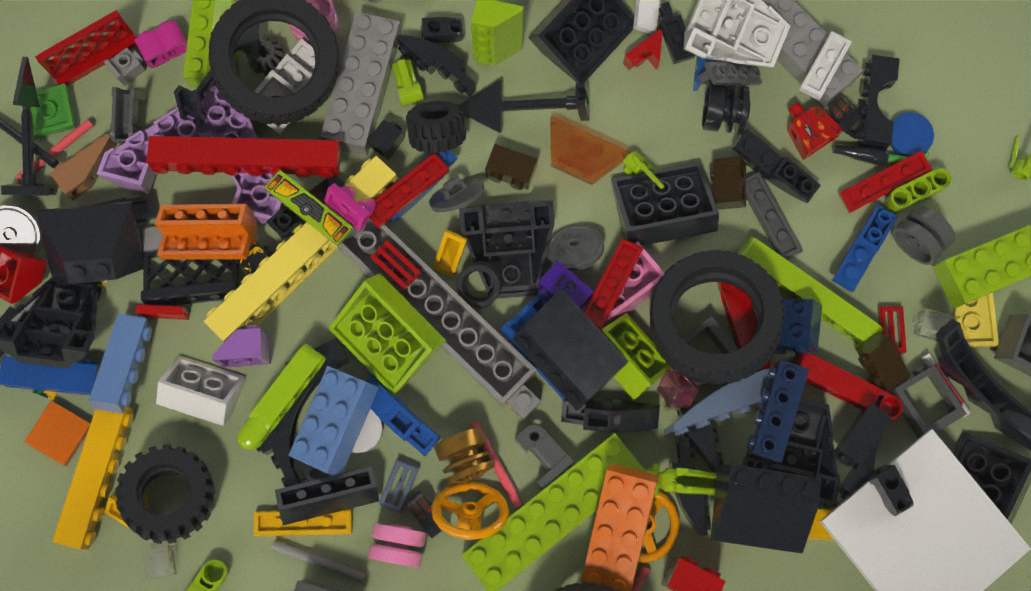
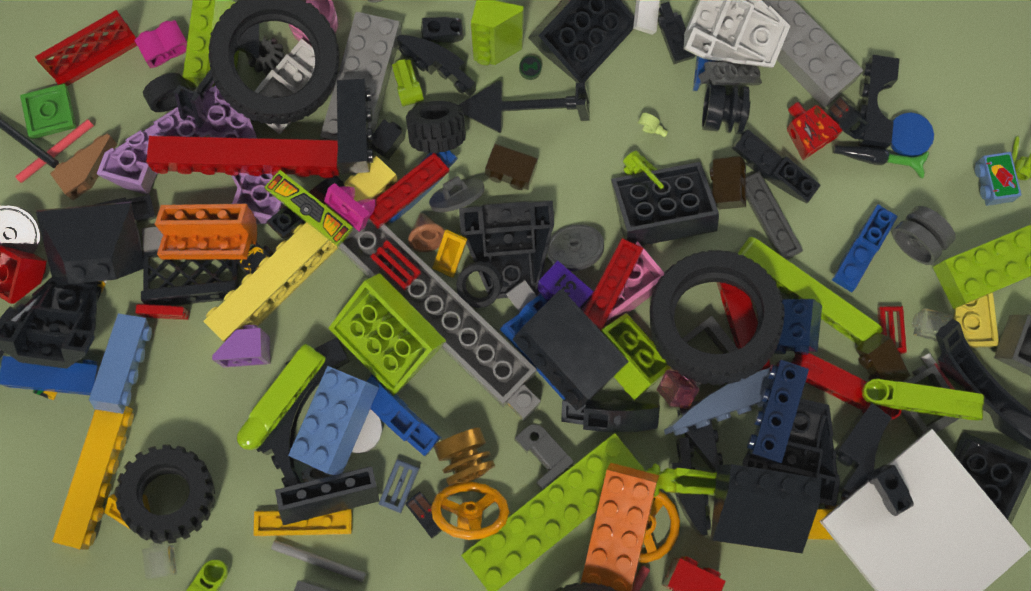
(27, 97): black piece -> none
(58, 433): orange tile -> none
(125, 113): dark grey piece -> none
(126, 66): light grey brick -> none
(160, 92): none -> black tyre
(200, 390): white slope -> none
(353, 126): none -> black brick
(397, 544): bright pink wheel -> none
(425, 234): none -> nougat hat
(499, 470): coral bar -> none
(521, 295): none -> light grey tile
(530, 67): none -> tile
(582, 152): clear orange wing -> none
(647, 49): red slope -> none
(651, 124): none -> yellowish green piece
(825, 65): white tile -> none
(885, 181): red tile -> none
(924, 399): none -> lime piece
(926, 185): lime beam -> none
(997, 178): none -> brick

